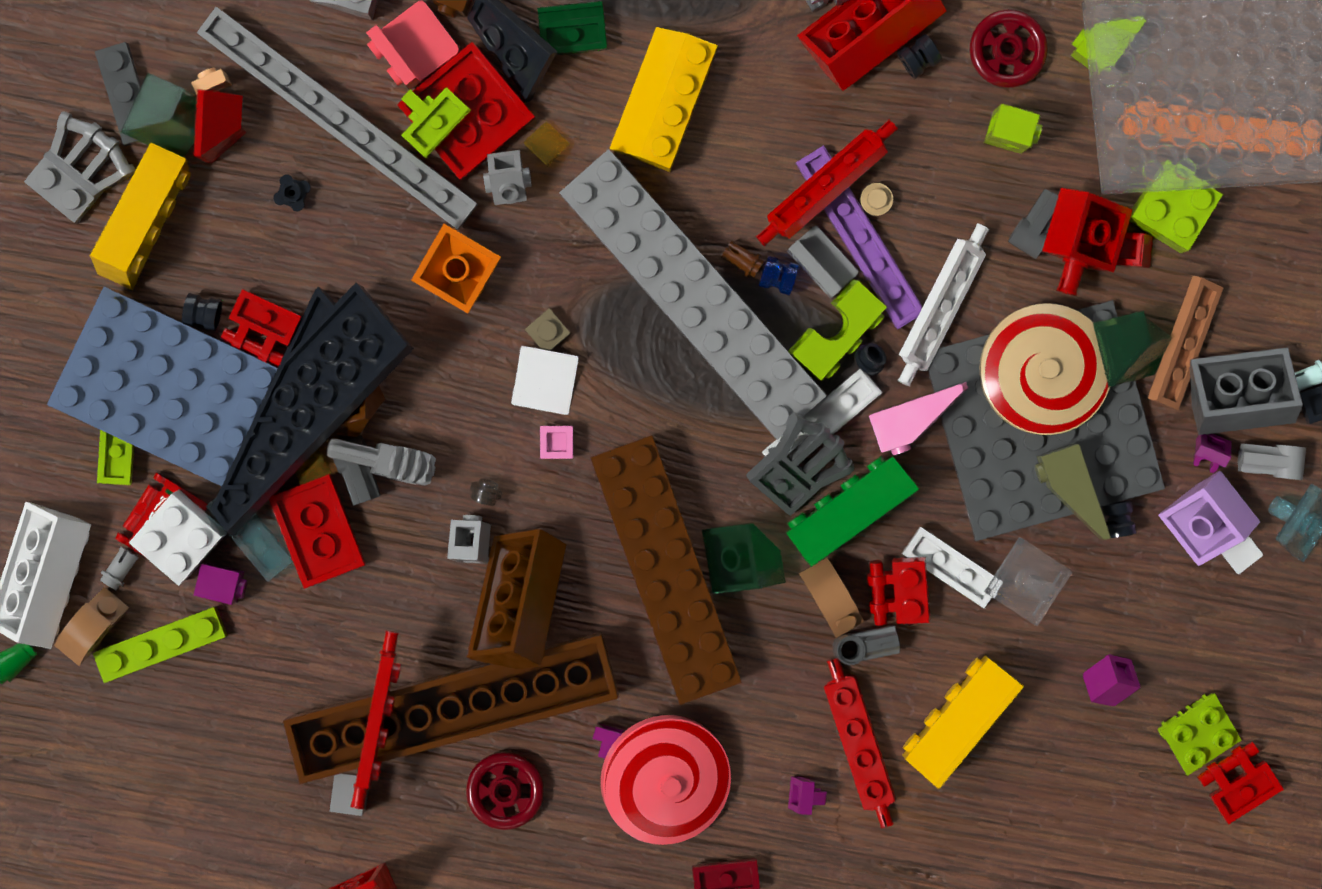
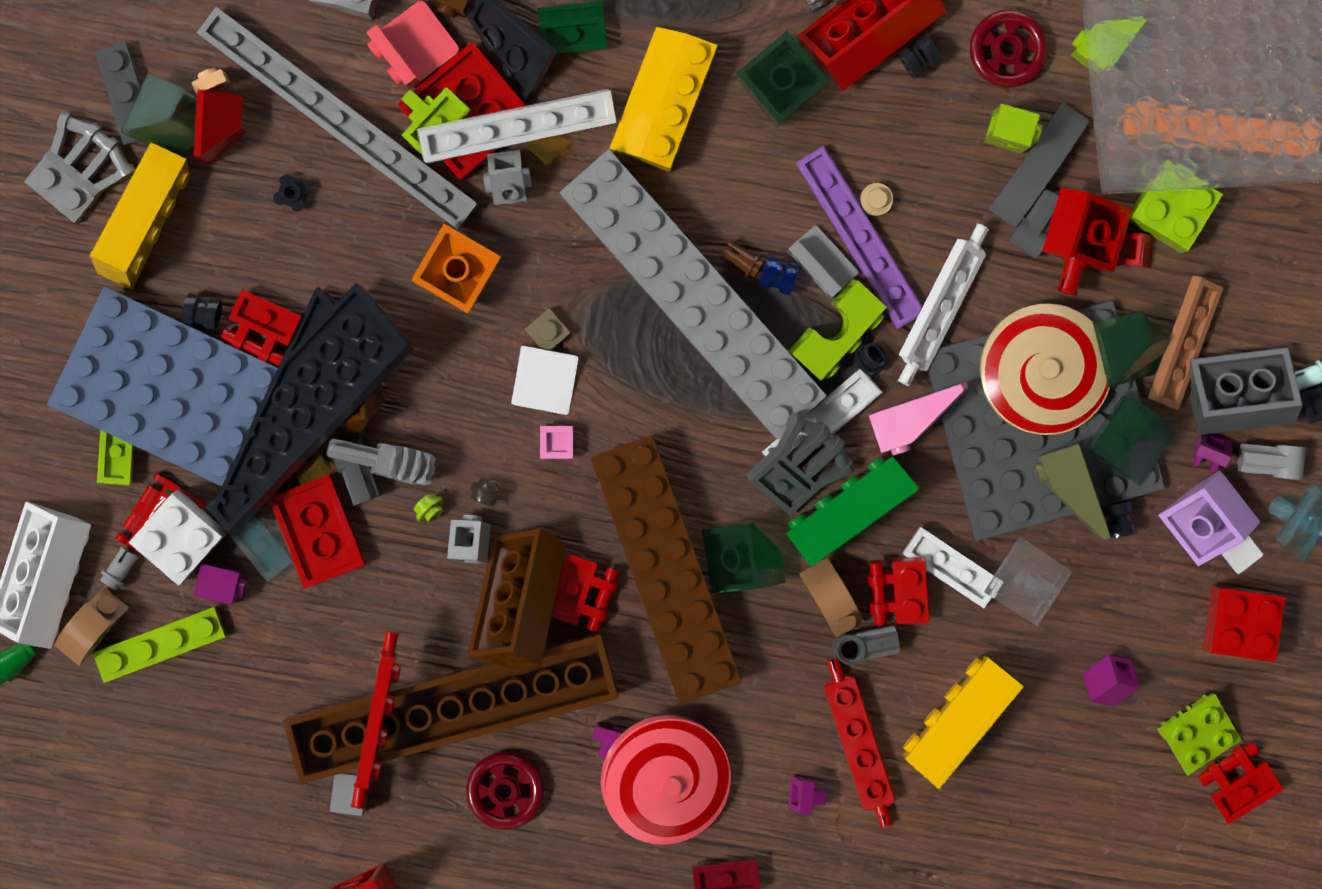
(429, 508): none -> lime plate
(516, 125): none -> white plate
(573, 588): none -> red plate
(782, 79): none -> clear green brick
(827, 183): red plate -> none
(1039, 165): none -> dark grey slope
(1131, 439): none -> clear green slope
(1243, 623): none -> red brick

